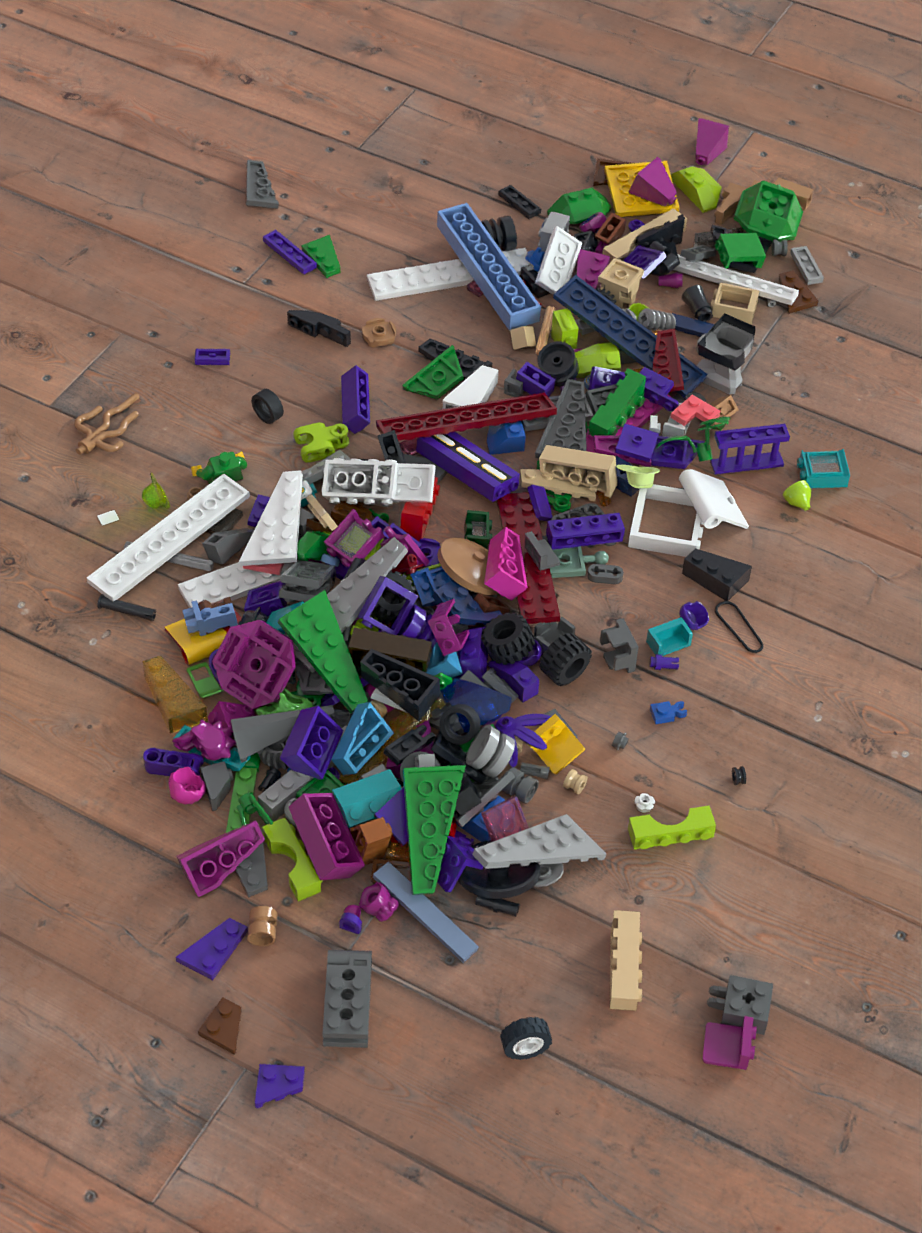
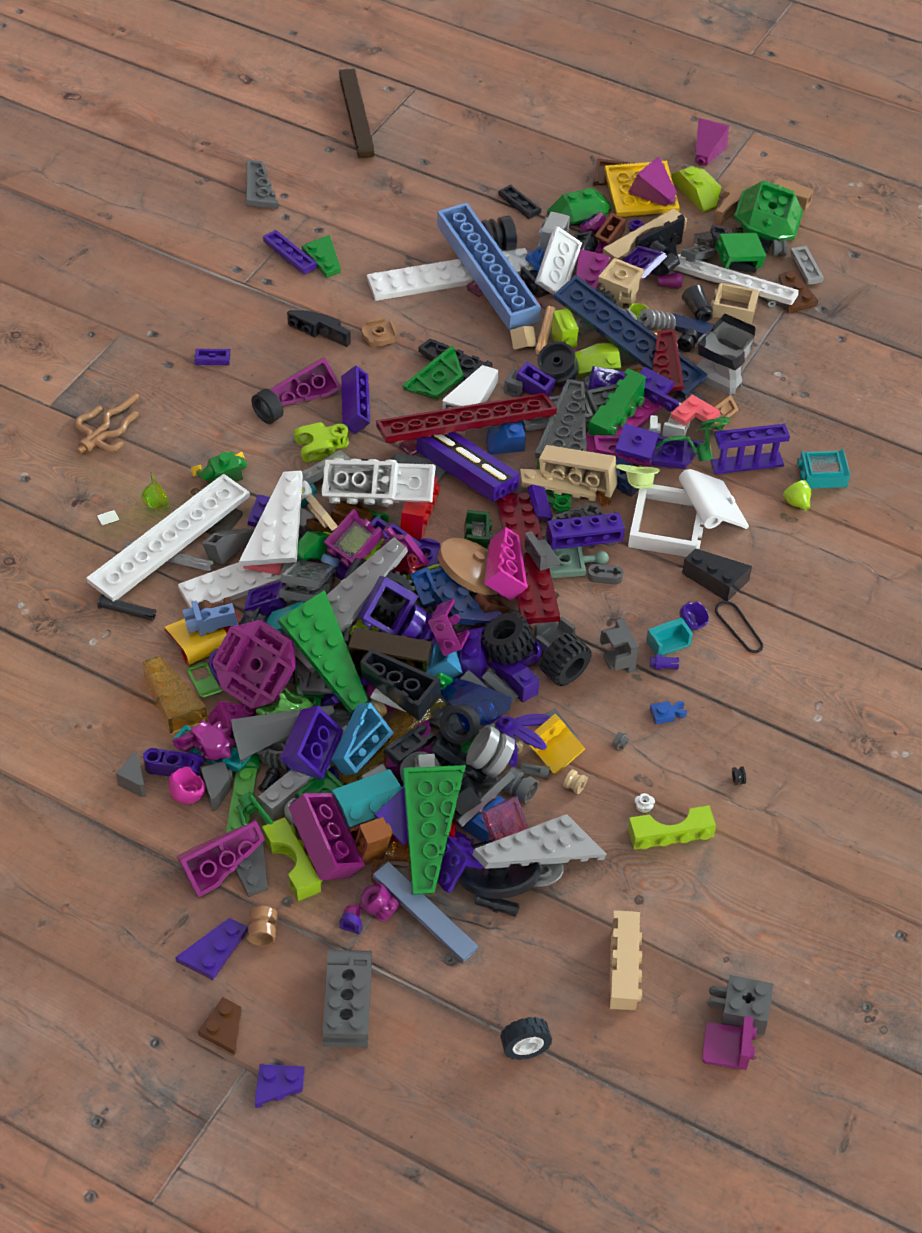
(130, 776): none -> dark grey slope
(308, 384): none -> magenta wedge
(356, 113): none -> dark brown beam
(391, 447): black slope -> none
(687, 340): none -> black wheel

